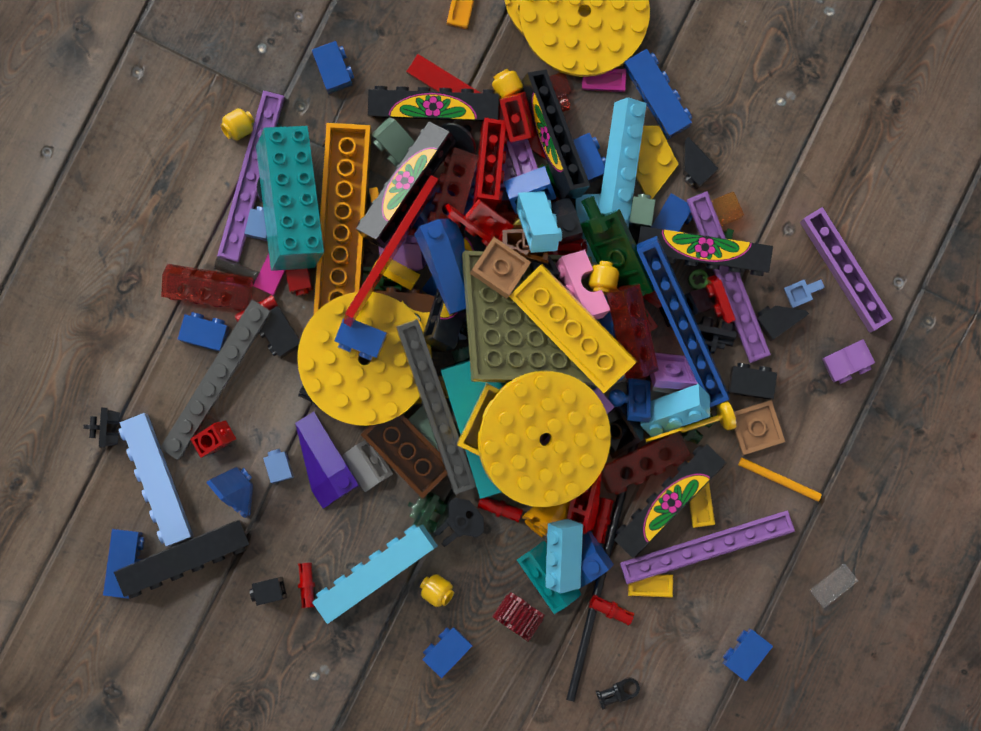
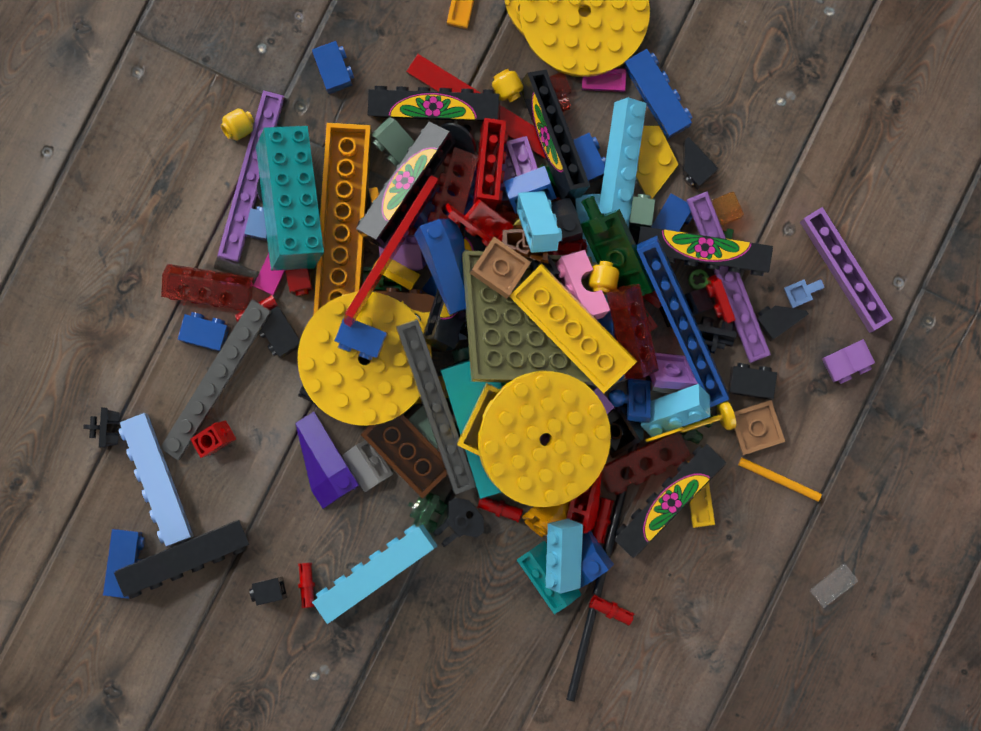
(234, 489): blue wedge -> none
(278, 466): medium blue brick -> none
(436, 590): yellow head -> none
(447, 651): blue brick -> none
(517, 117): red brick -> none
(518, 616): dark red brick -> none
(617, 693): black connector -> none
(655, 586): yellow tile -> none
(707, 547): medium lavender tile -> none
(746, 654): blue brick -> none

